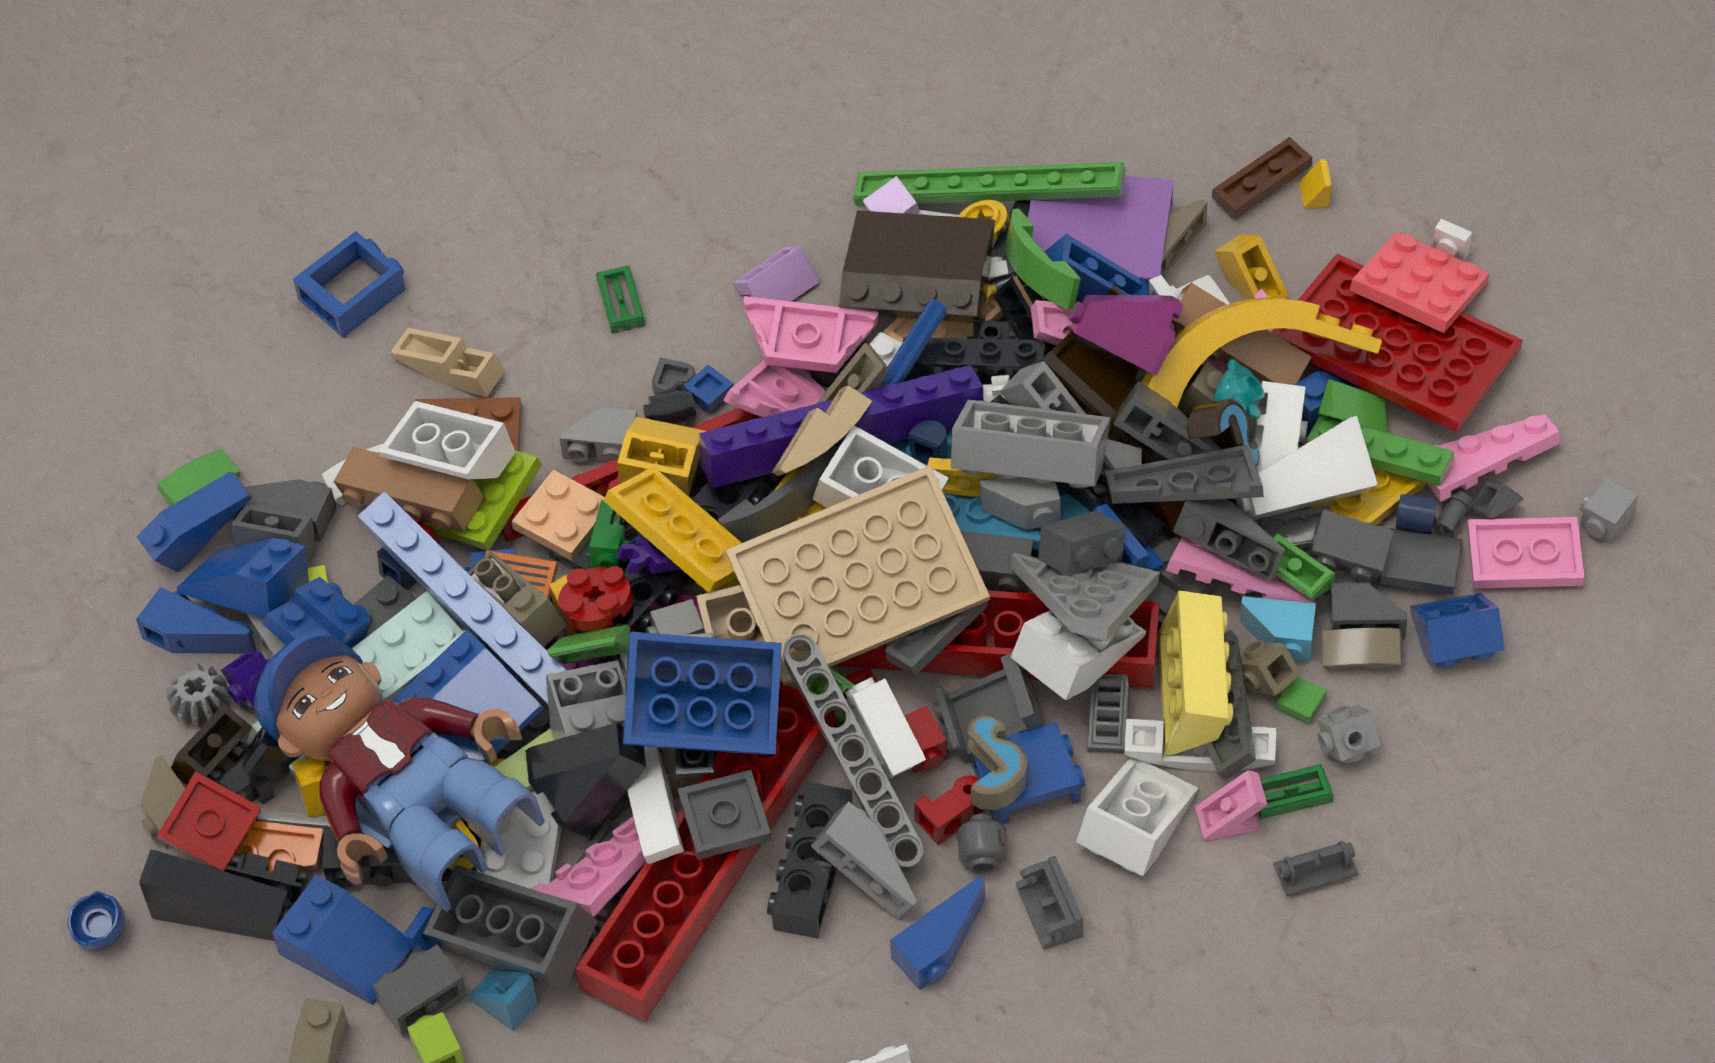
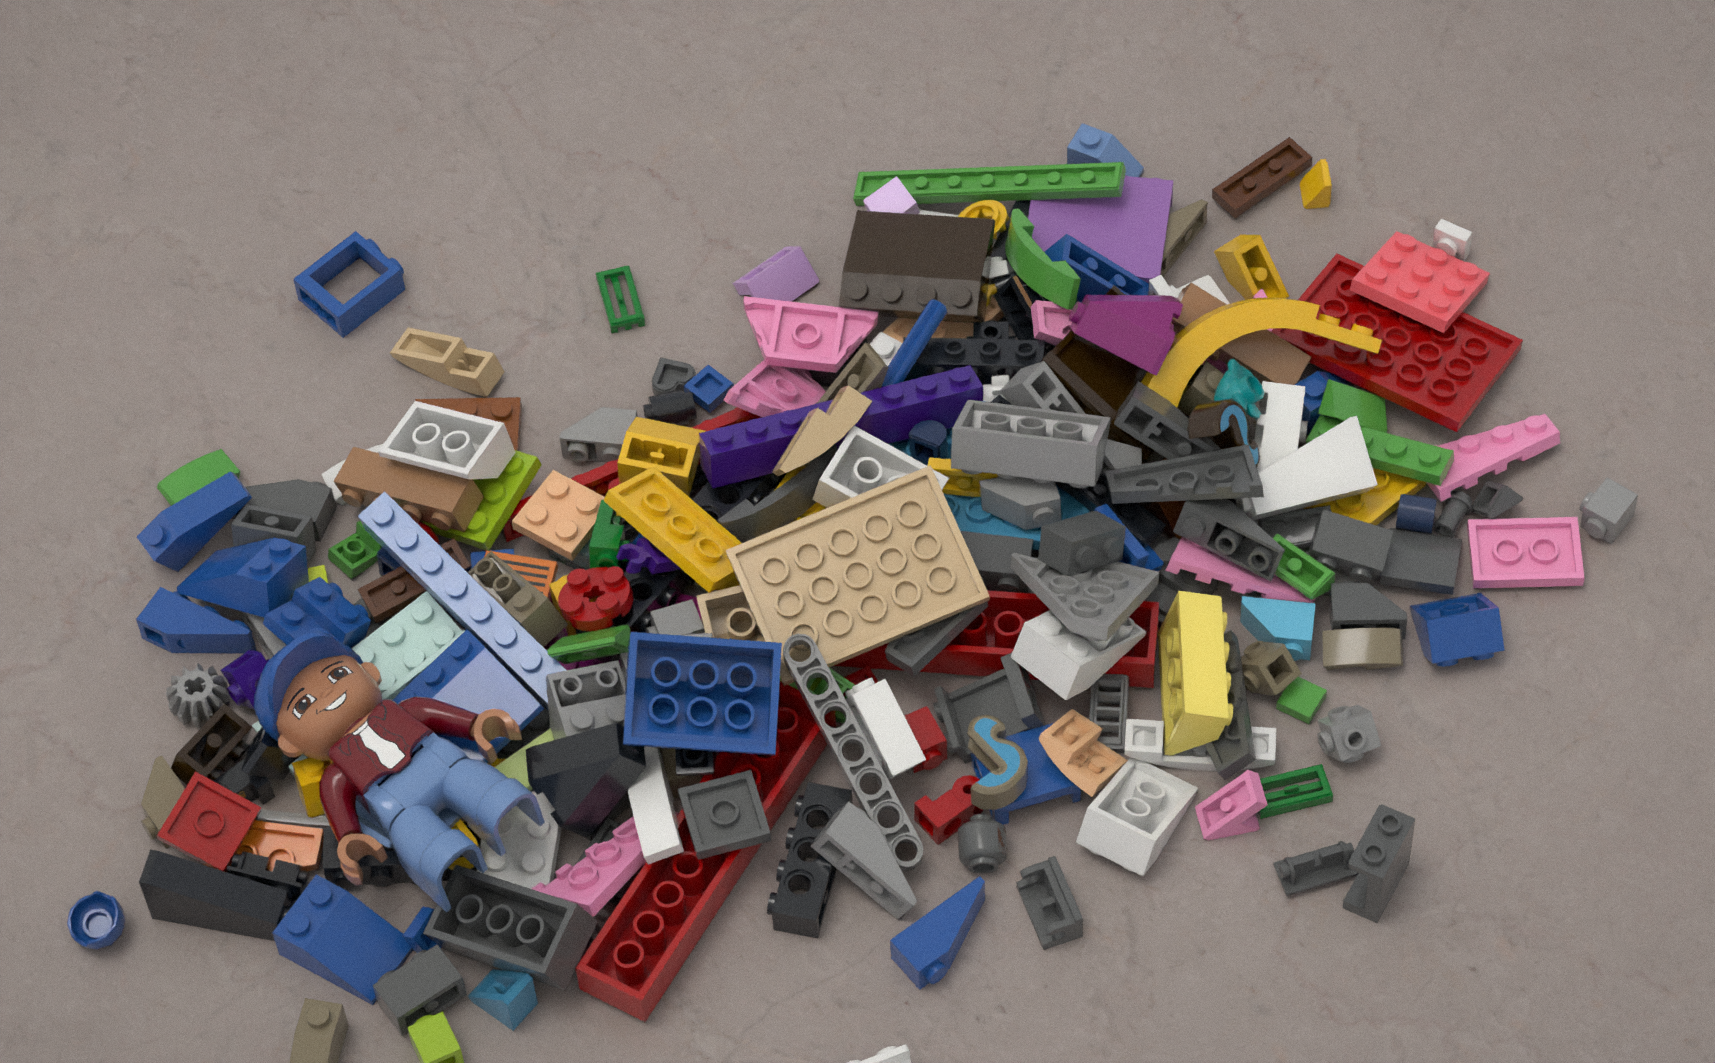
(355, 552): none -> bright green slope
(399, 589): none -> reddish brown plate
(1078, 754): none -> light nougat slope
(1098, 146): none -> medium blue slope
(1381, 862): none -> dark grey panel

